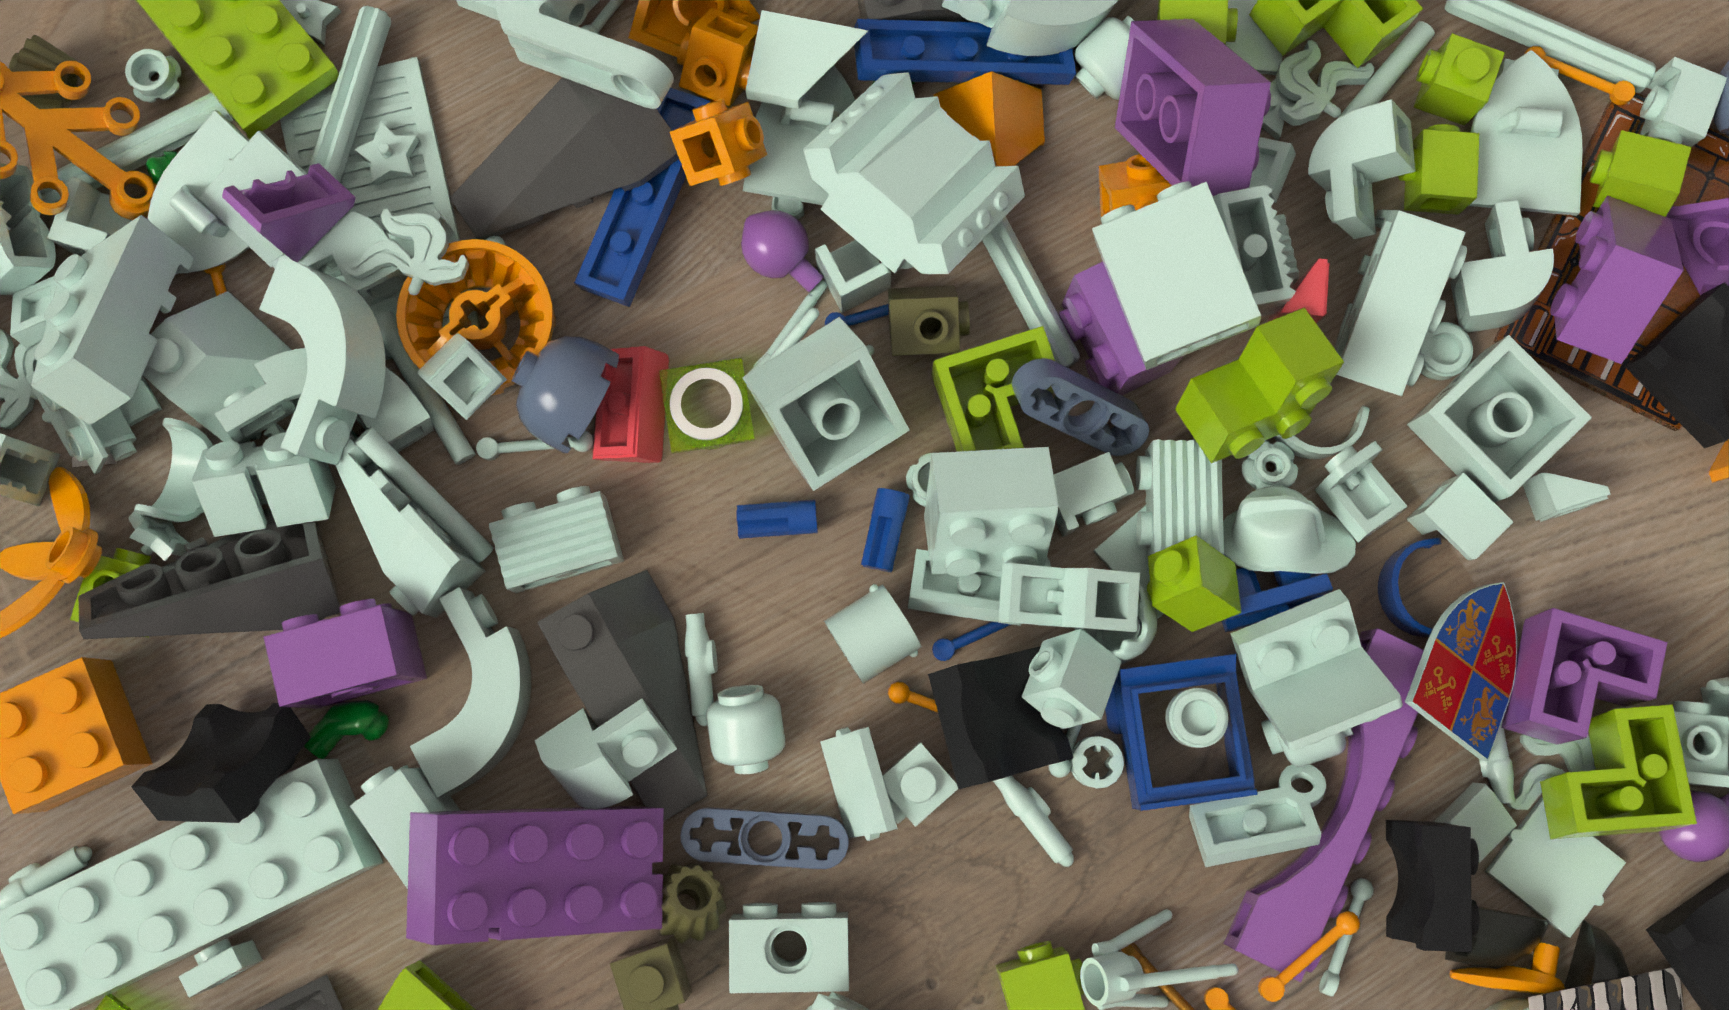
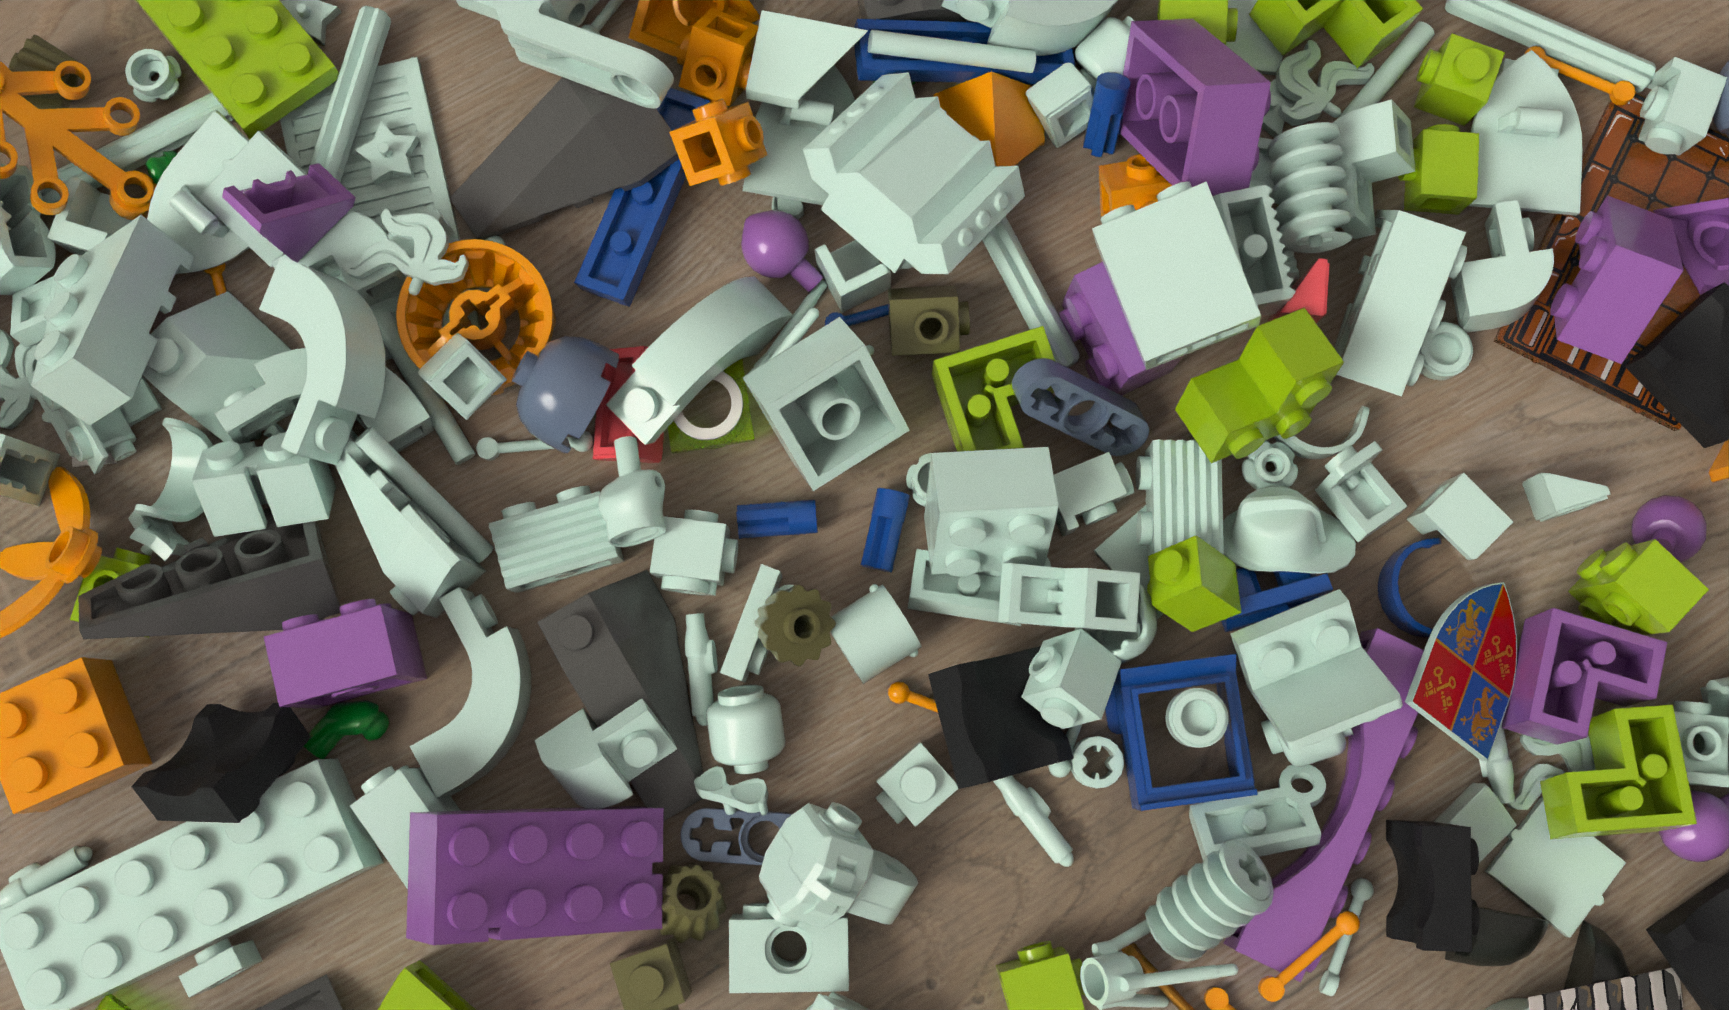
(633, 500): none -> light aqua piece
(693, 351): none -> light aqua arch
(694, 553): none -> light aqua brick
(746, 650): none -> light aqua plate
(746, 796): none -> light aqua piece
(798, 640): none -> olive piece
(827, 869): none -> light aqua piece
(858, 783): light aqua piece -> none
(944, 649): blue hinge -> none
(951, 51): none -> light aqua bar
(1062, 103): none -> light aqua slope
(1106, 113): none -> blue piece
(1210, 901): none -> light aqua piece
(1304, 188): none -> light aqua piece
(1499, 420): light aqua brick -> none
(1538, 980): light orange bar -> none
(1636, 588): none -> lime brick
(1641, 172): lime brick -> none
(1673, 523): none -> medium lavender piece

